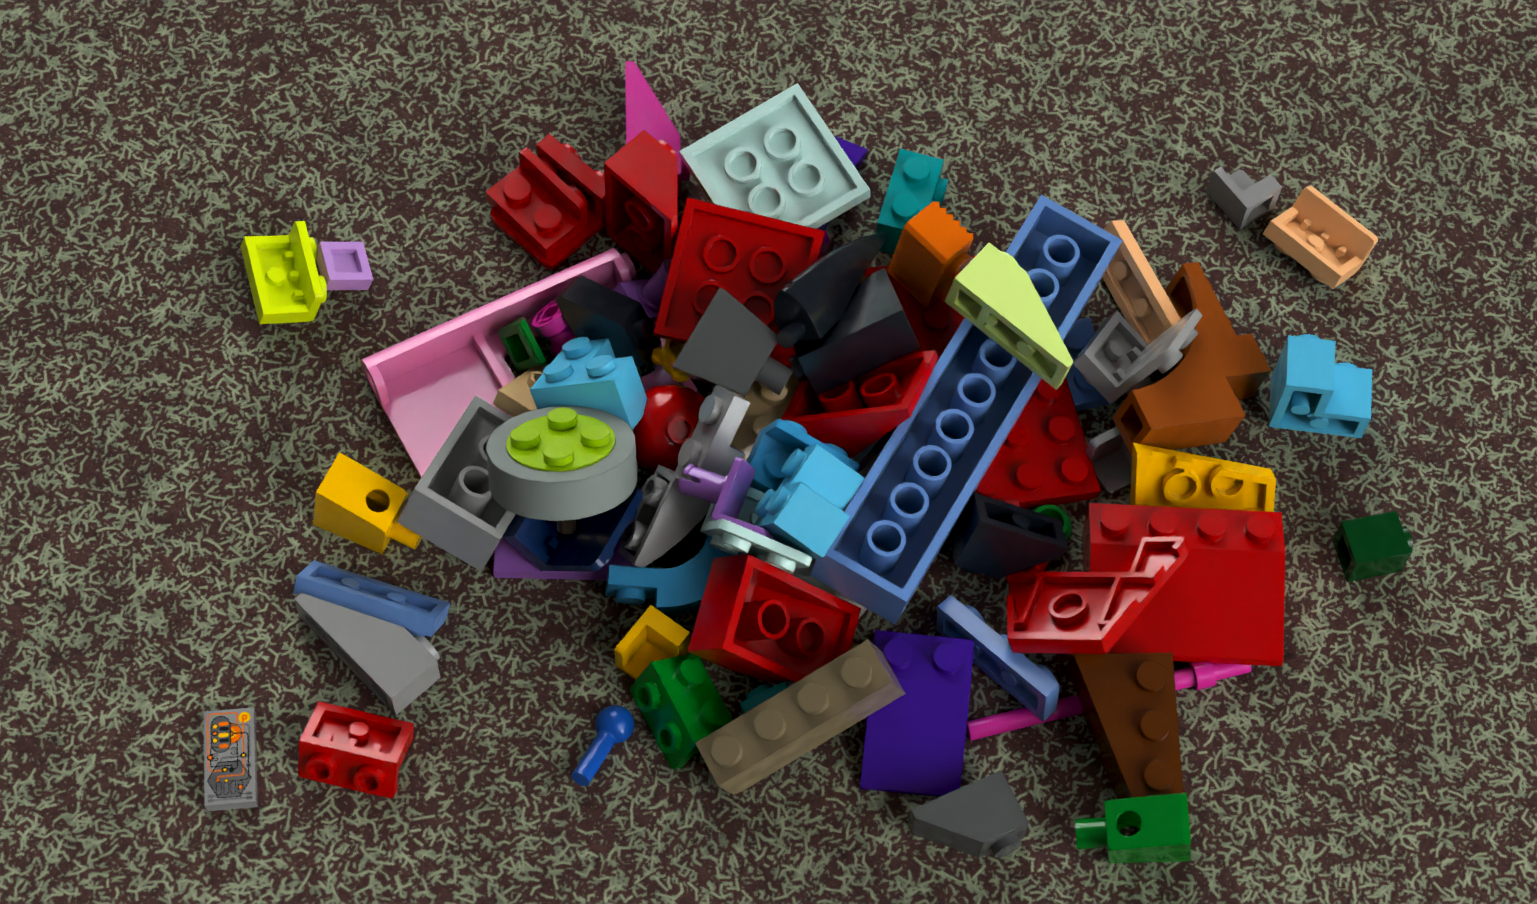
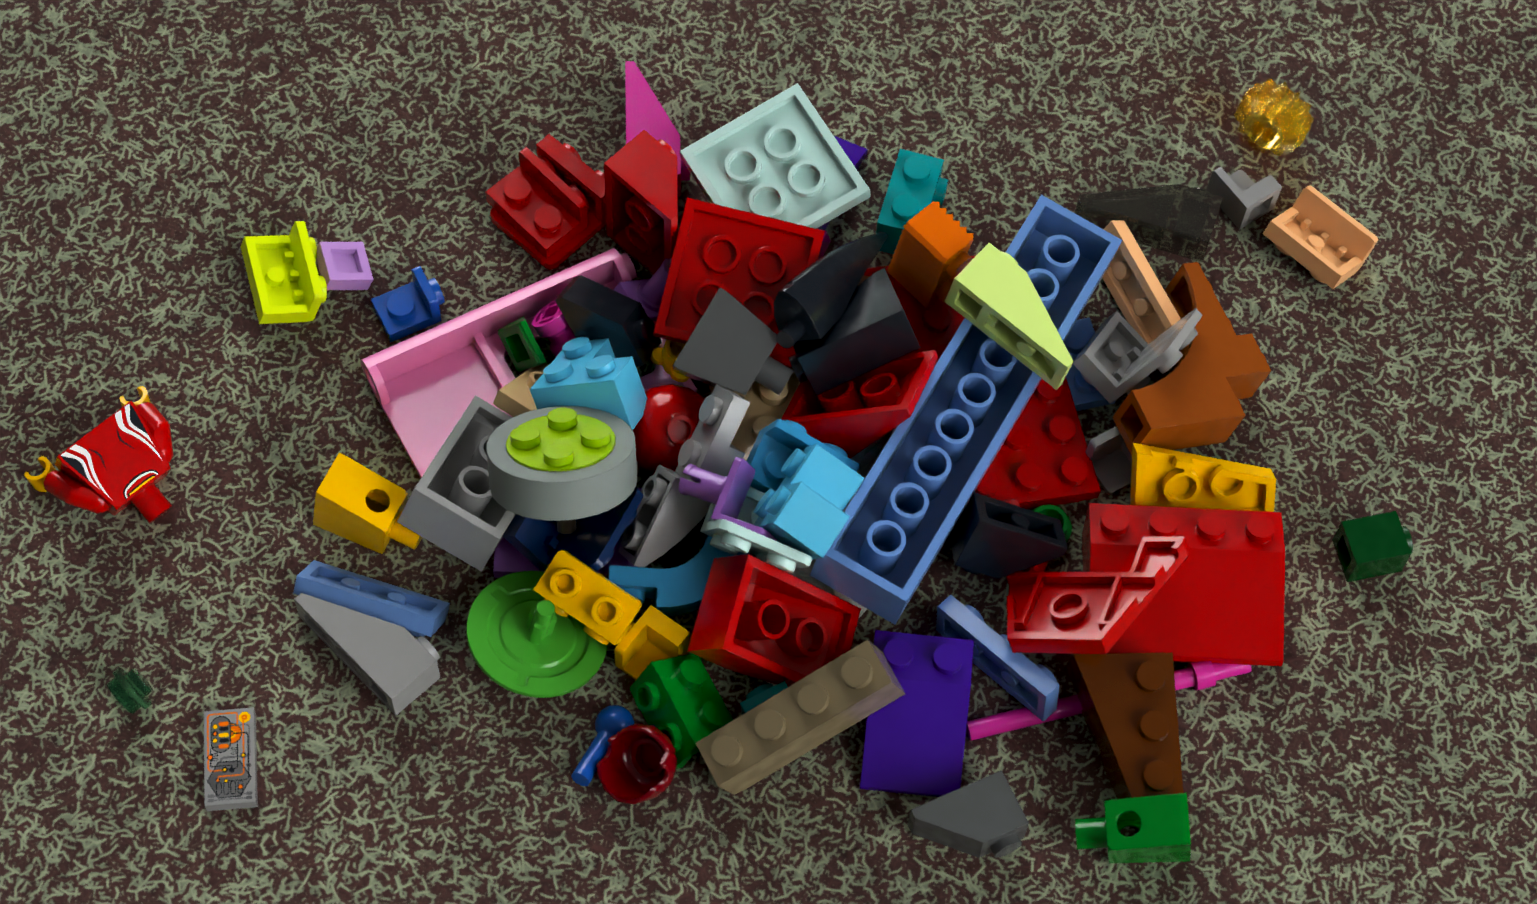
(114, 463): none -> red torso
(130, 689): none -> clear green plate
(354, 749): red bracket -> none
(409, 306): none -> blue bracket
(526, 643): none -> bright green piece
(588, 598): none -> yellow bracket
(637, 764): none -> dark red hair
(1160, 217): none -> clear smoke slope
(1274, 117): none -> clear yellow gear
(1316, 393): medium azure brick -> none

